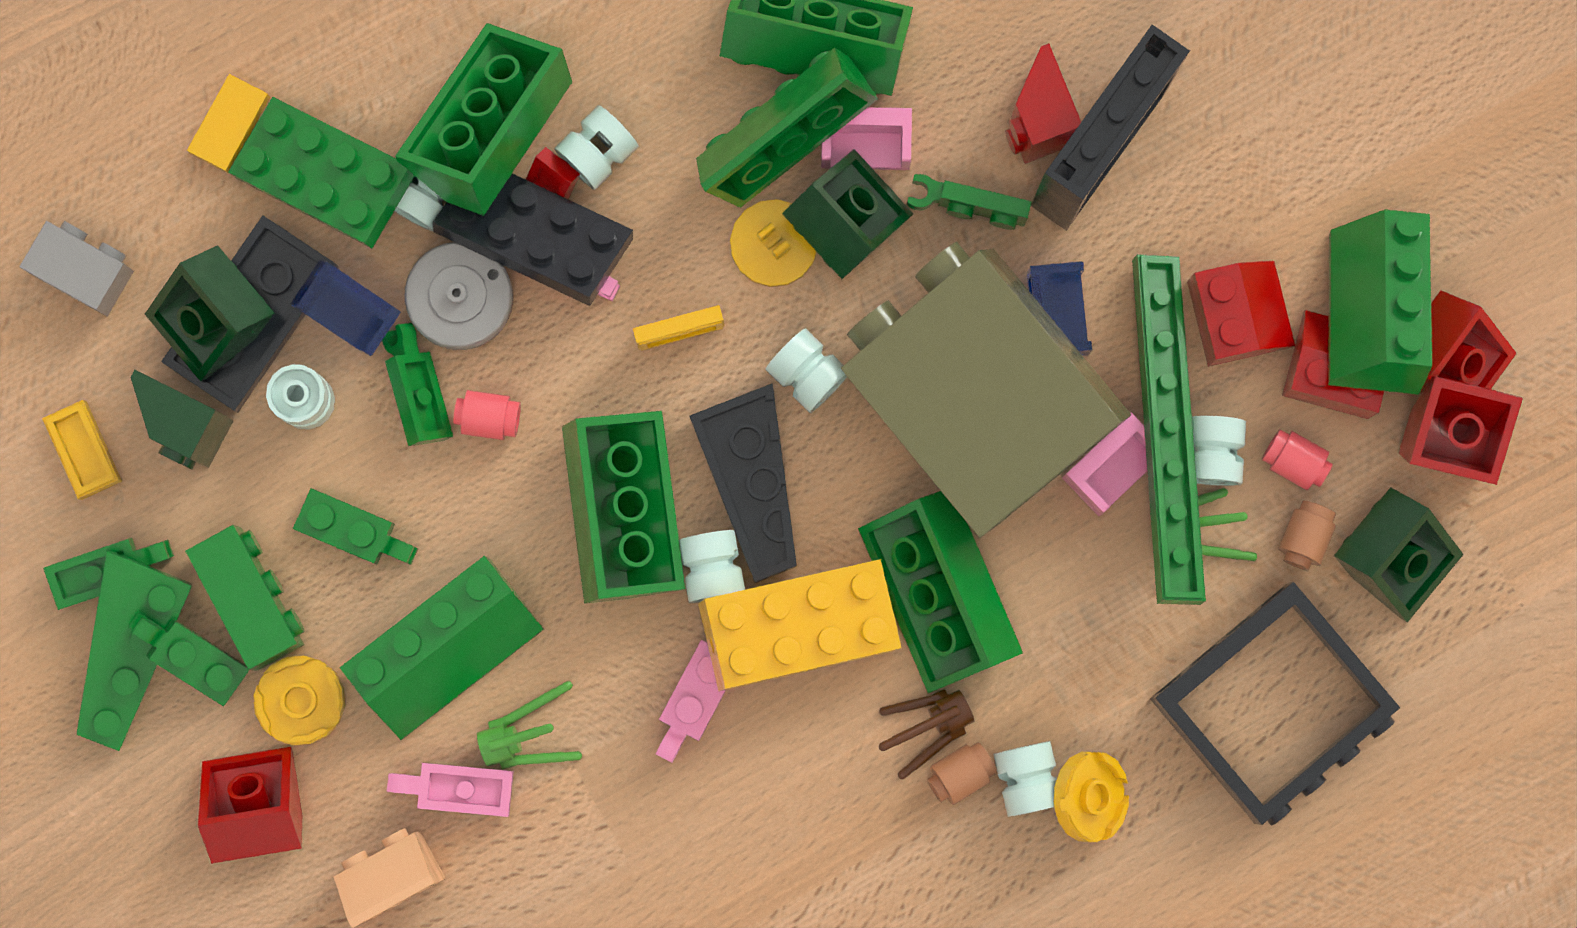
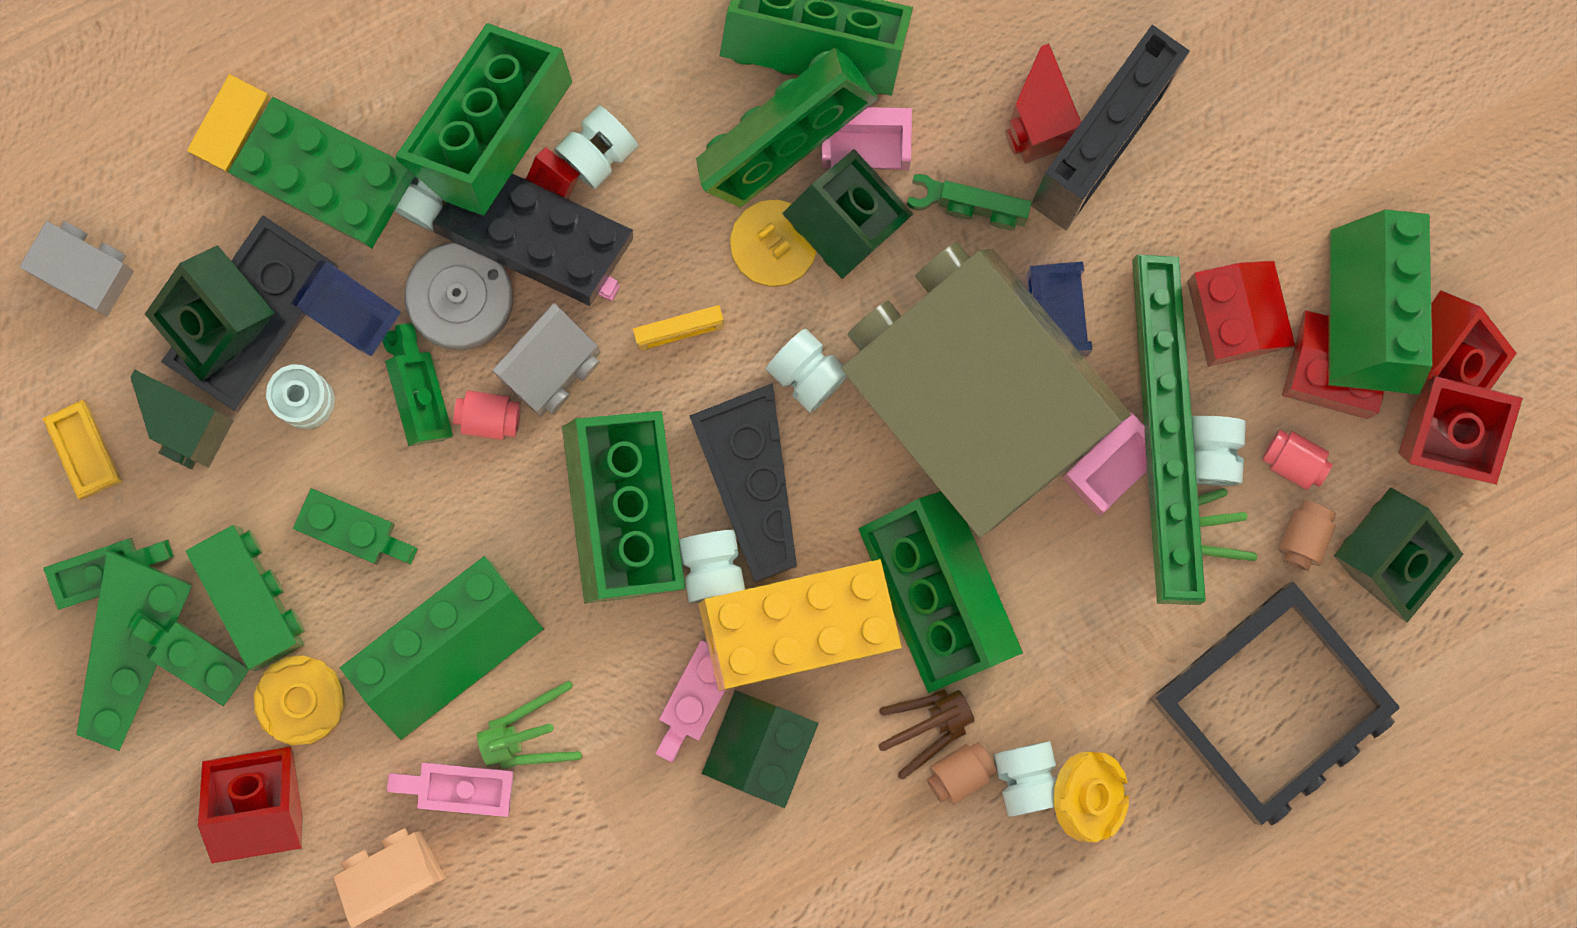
(548, 362): none -> light grey slope
(760, 748): none -> dark green slope

